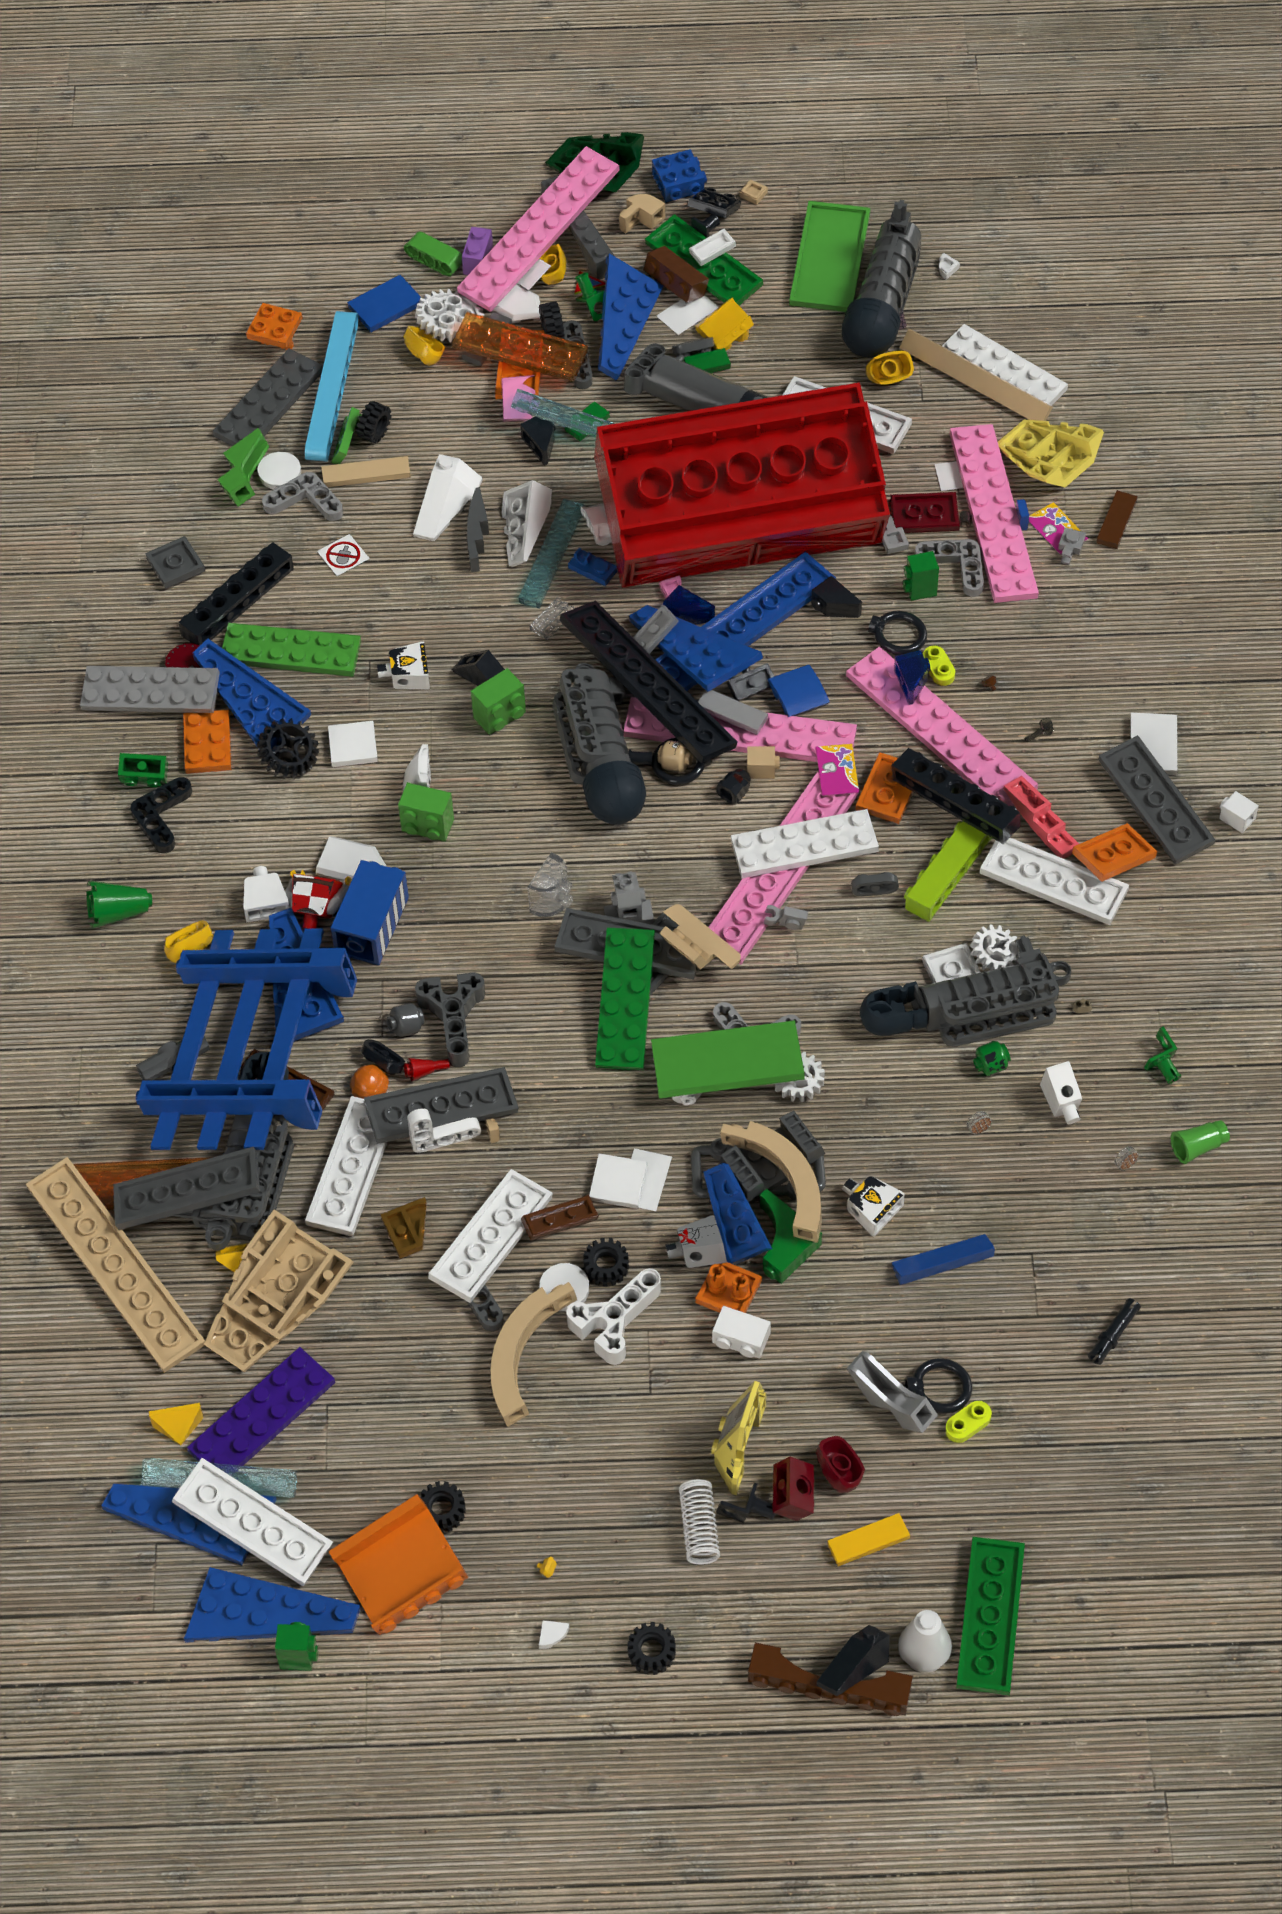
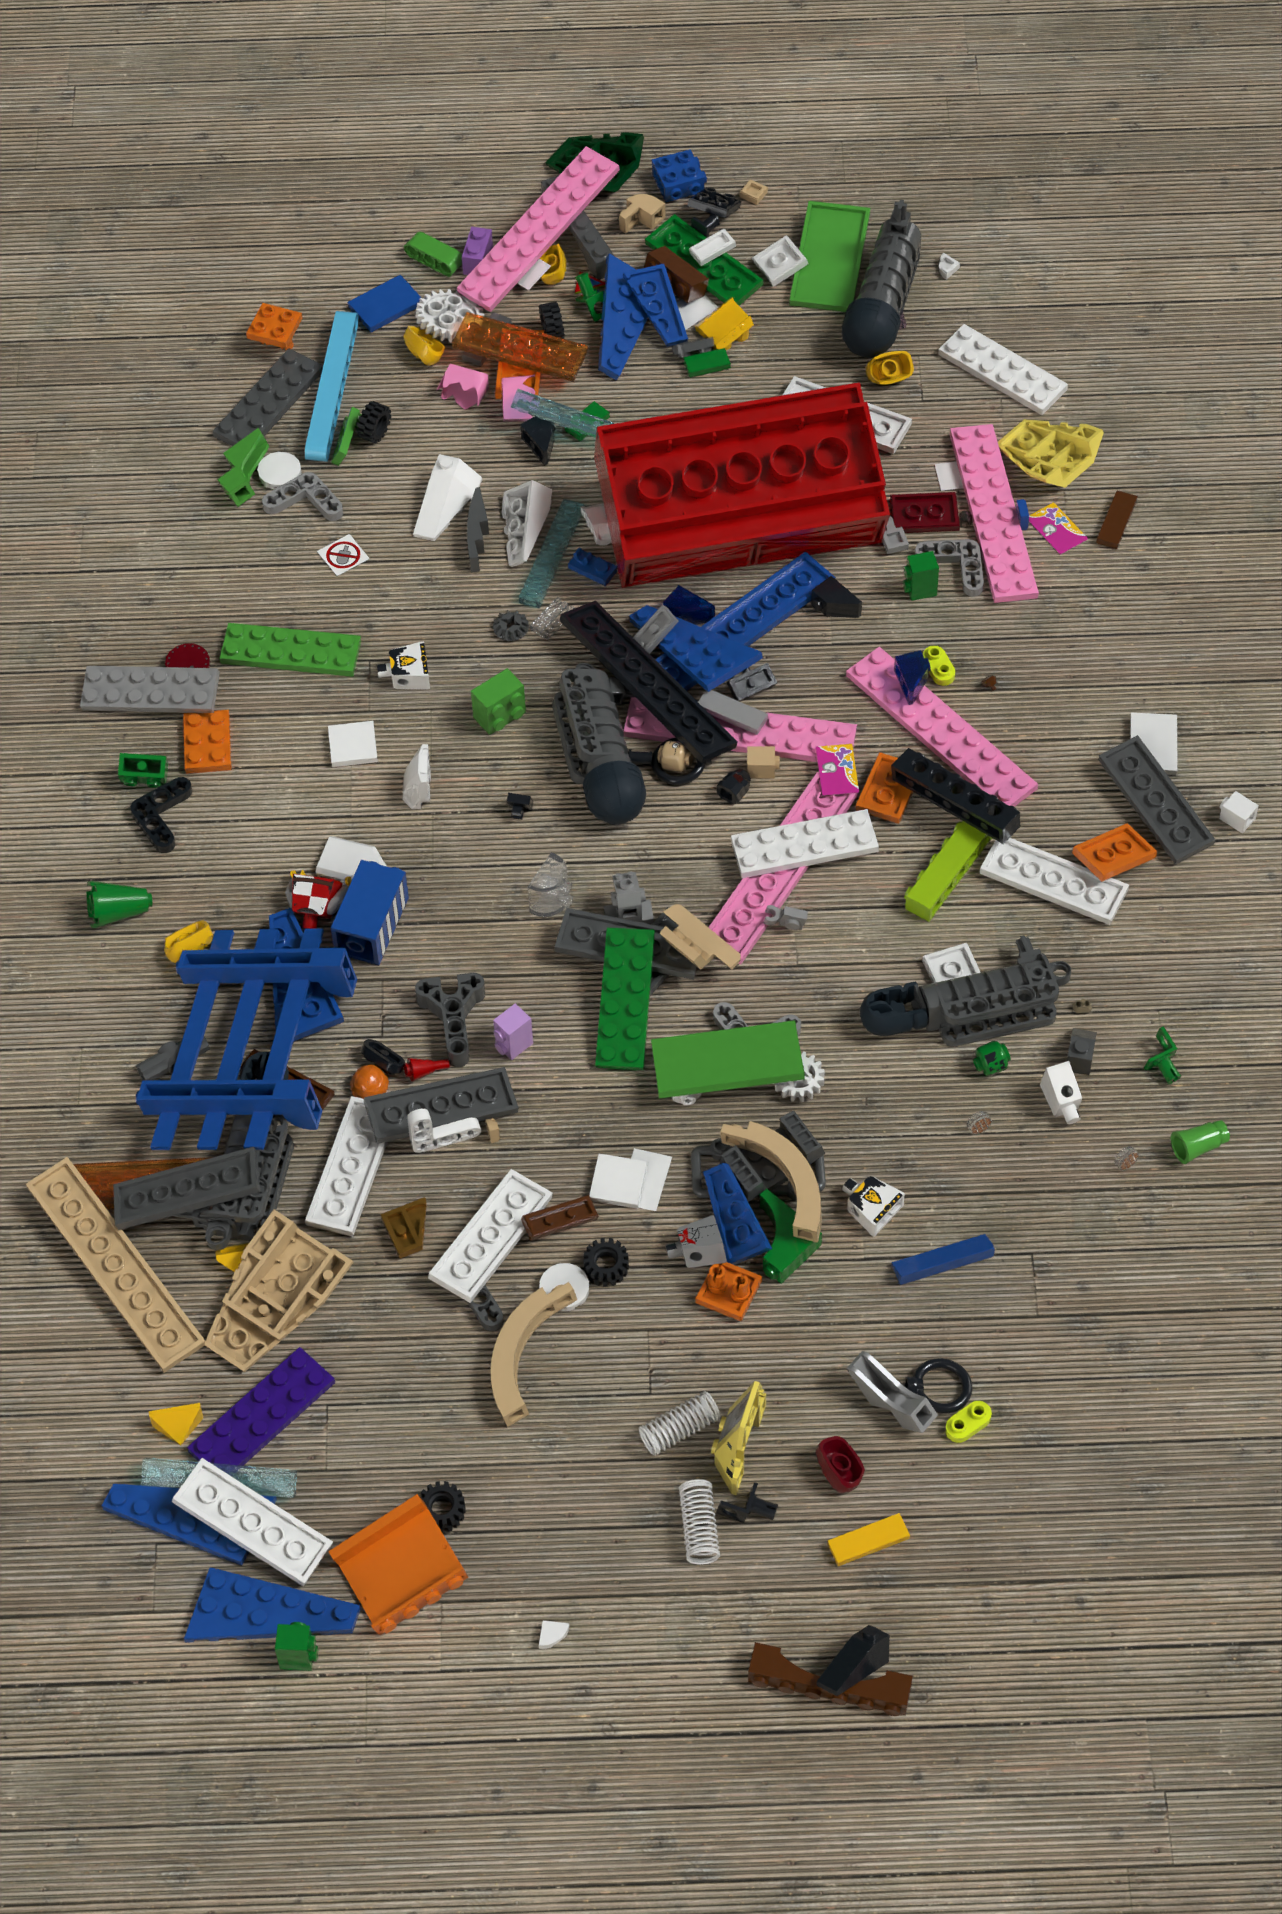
(175, 562): dark grey plate -> none
(236, 594): black brick -> none
(248, 694): blue wing -> none
(263, 895): white torso -> none
(281, 733): black gear -> none
(366, 471): tan tile -> none
(405, 1019): dark grey head -> none
(426, 812): bright green brick -> none
(465, 385): none -> bright pink piece
(478, 667): black slope -> none
(512, 1032): none -> lavender brick
(514, 632): none -> dark grey gear
(519, 305): white tile -> none
(519, 804): none -> black tile
(547, 1567): yellow rock -> none
(585, 368): dark grey beam -> none
(585, 1318): white beam -> none
(655, 1663): black tyre -> none
(657, 299): none -> blue wing
(669, 585): bright pink tile -> none
(681, 382): dark grey piece -> none
(704, 1407): none -> white piece
(741, 1332): white brick -> none
(780, 261): none -> white tile
(793, 1488): dark red brick -> none
(798, 691): blue slope -> none
(874, 884): dark grey plate -> none
(877, 627): black piece -> none
(925, 1642): white cone -> none
(975, 376): tan tile -> none
(990, 1616): green plate -> none
(994, 948): white gear -> none
(1040, 817): coral slope -> none
(1046, 729): clear smoke hand -> none
(1070, 543): light grey plate -> none
(1081, 1050): none -> dark grey slope
(1109, 1338): black pin -> none

